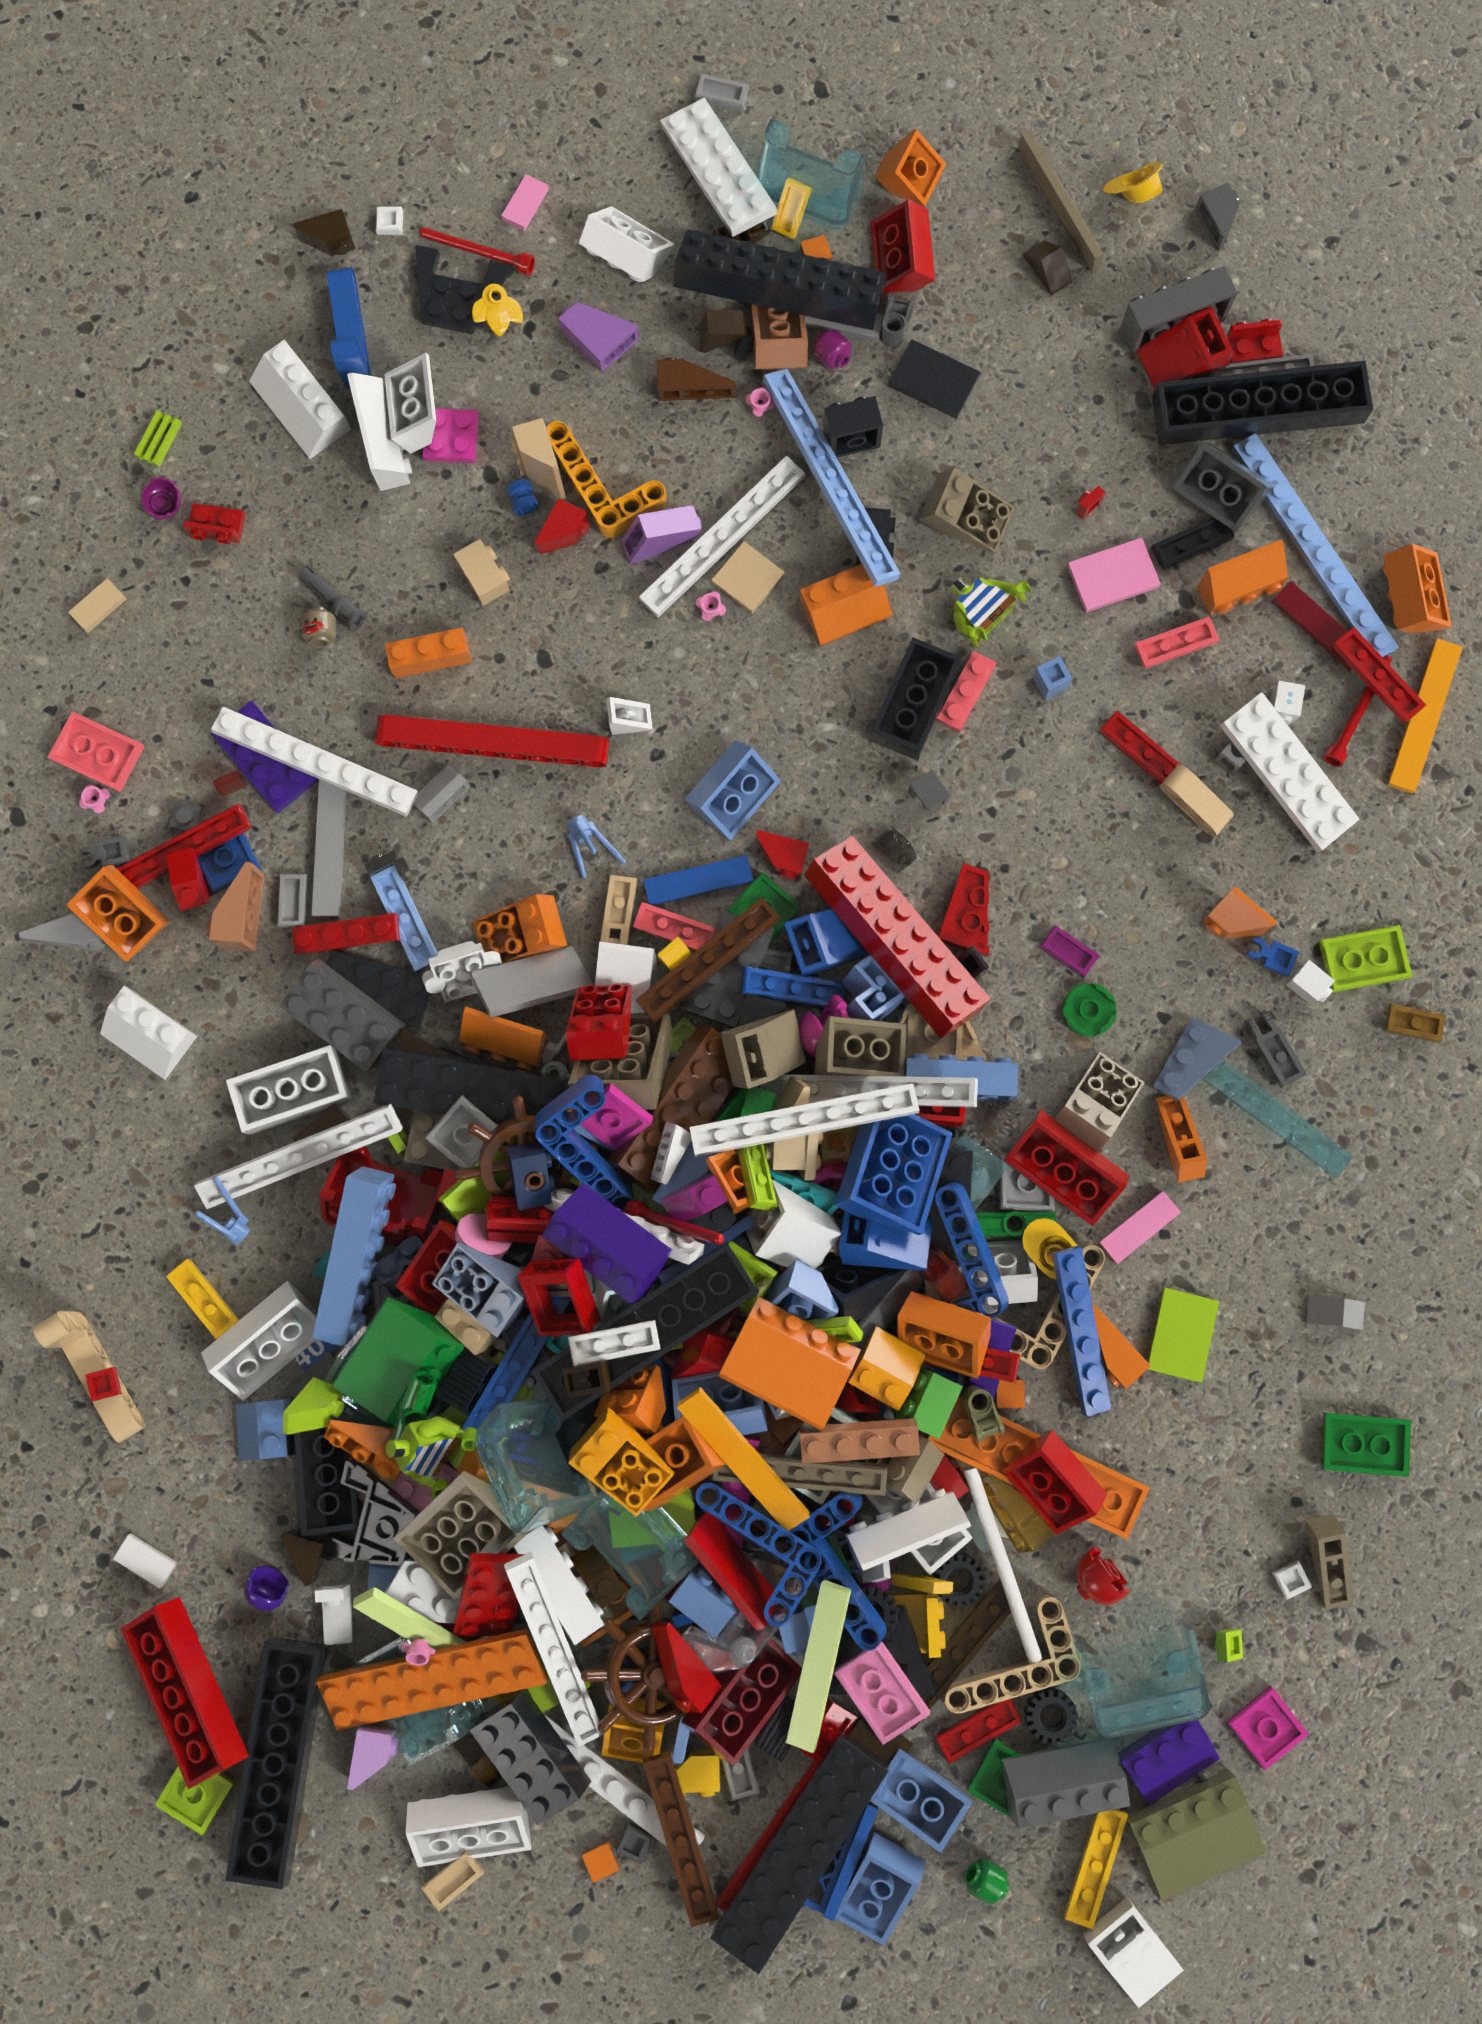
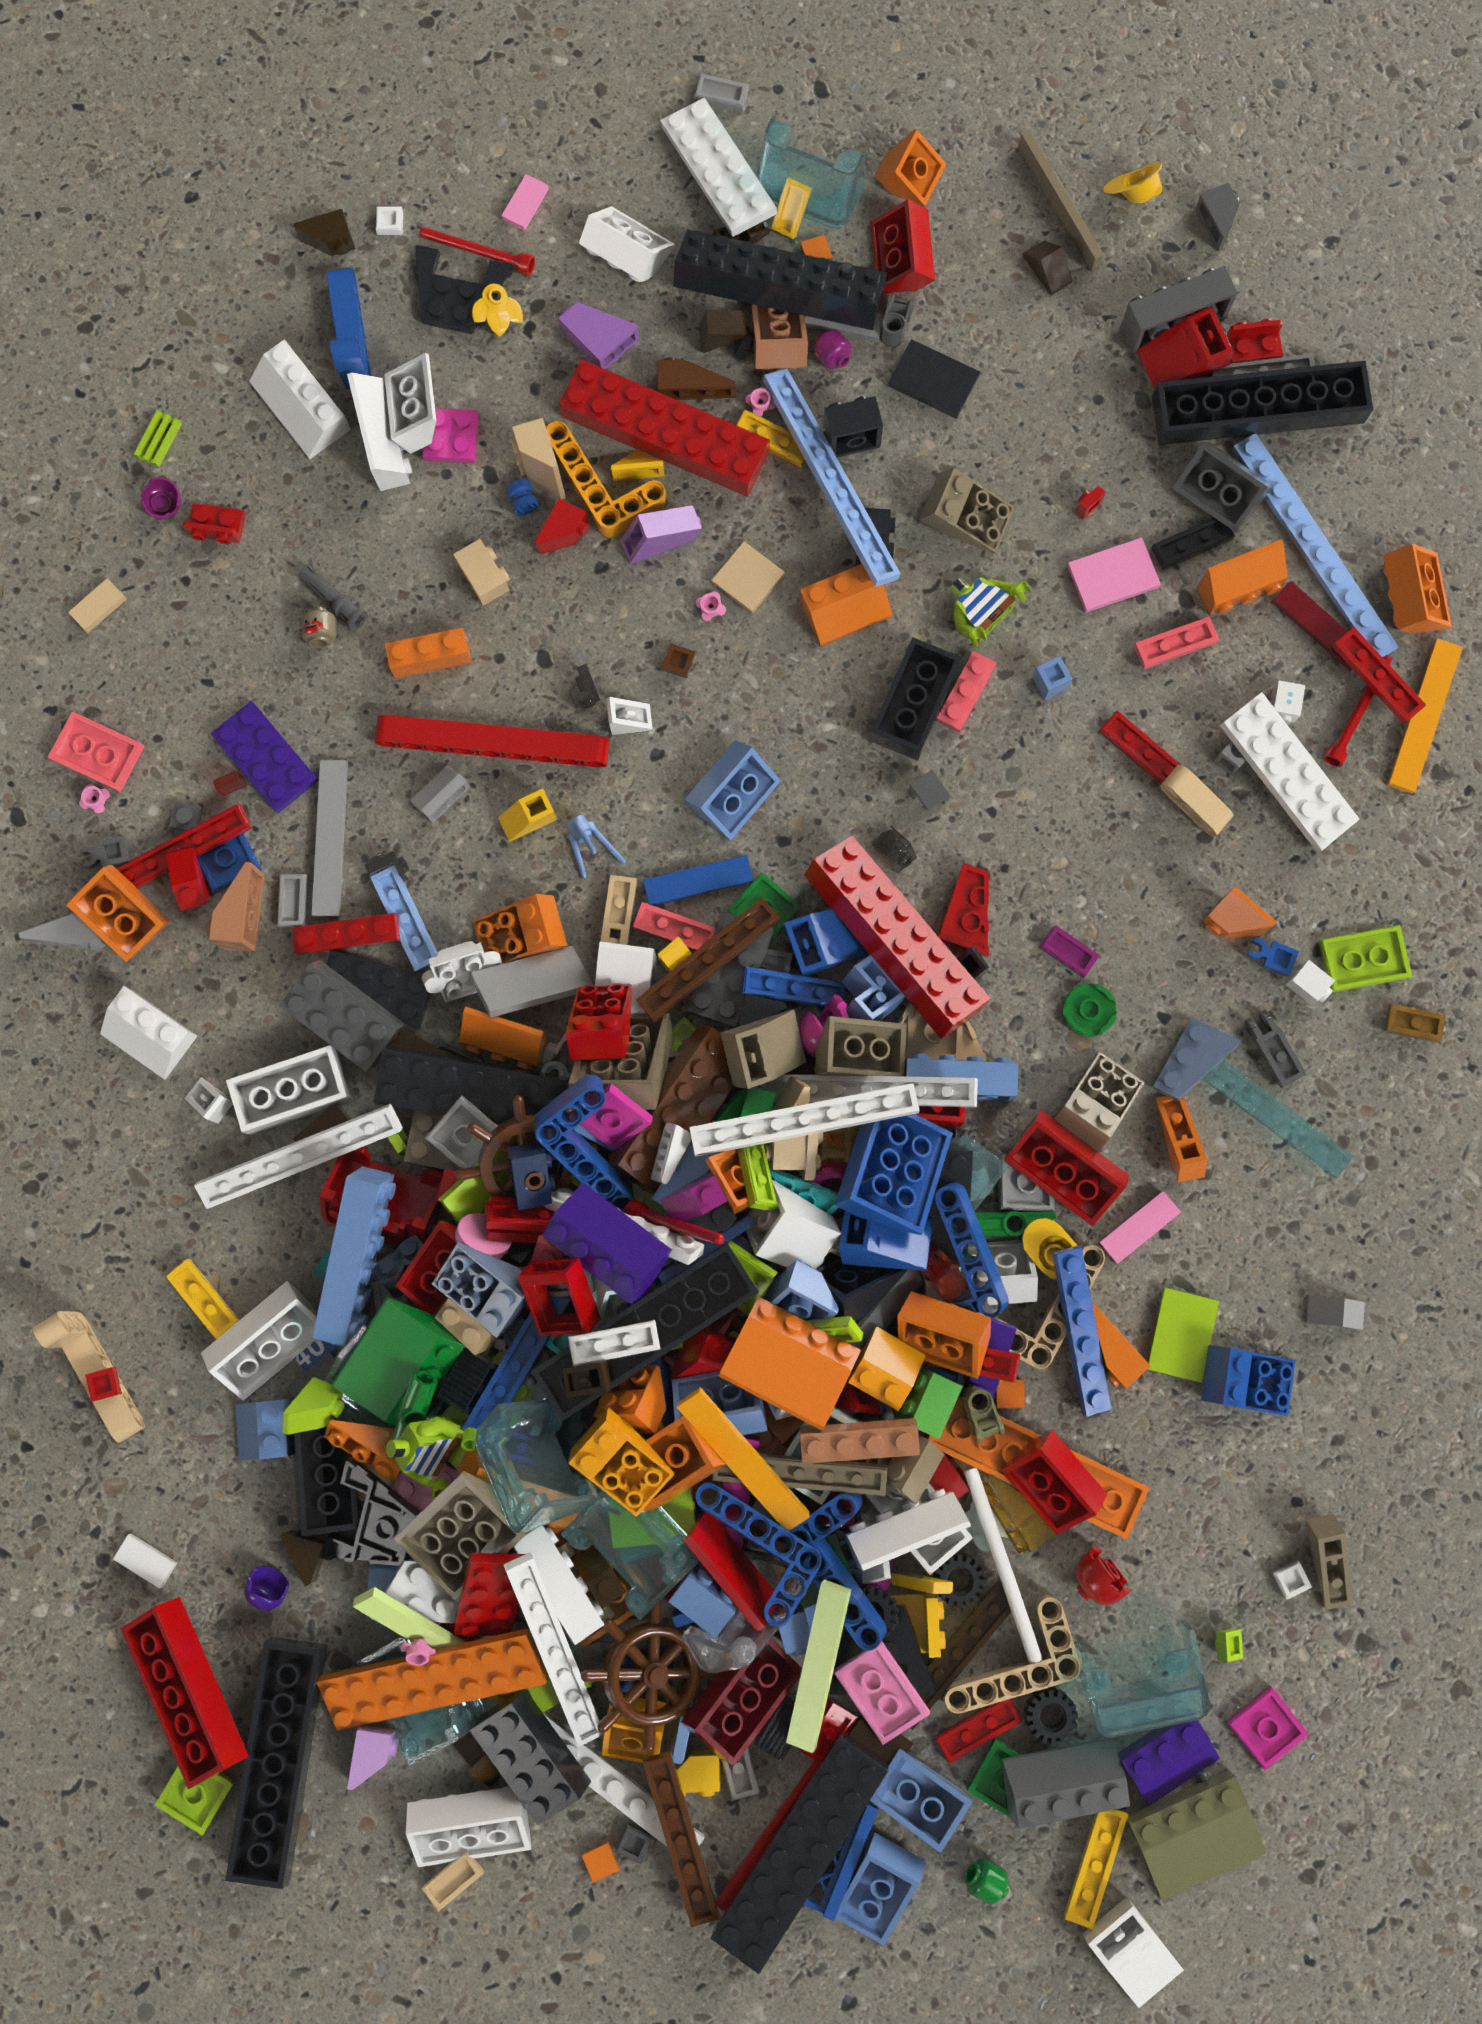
(209, 1100): none -> white slope
(233, 1229): medium blue plant -> none
(314, 761): white plate -> none
(336, 1613): white bracket -> none
(527, 815): none -> yellow slope
(585, 683): none -> clear smoke bracket
(637, 466): none -> yellow slope
(664, 428): none -> red brick
(678, 661): none -> reddish brown plate
(684, 1672): red slope -> none
(722, 536): white plate -> none
(781, 440): none -> yellow tile
(784, 854): red slope -> none
(1248, 1380): none -> blue slope
(1366, 1444): green plate -> none

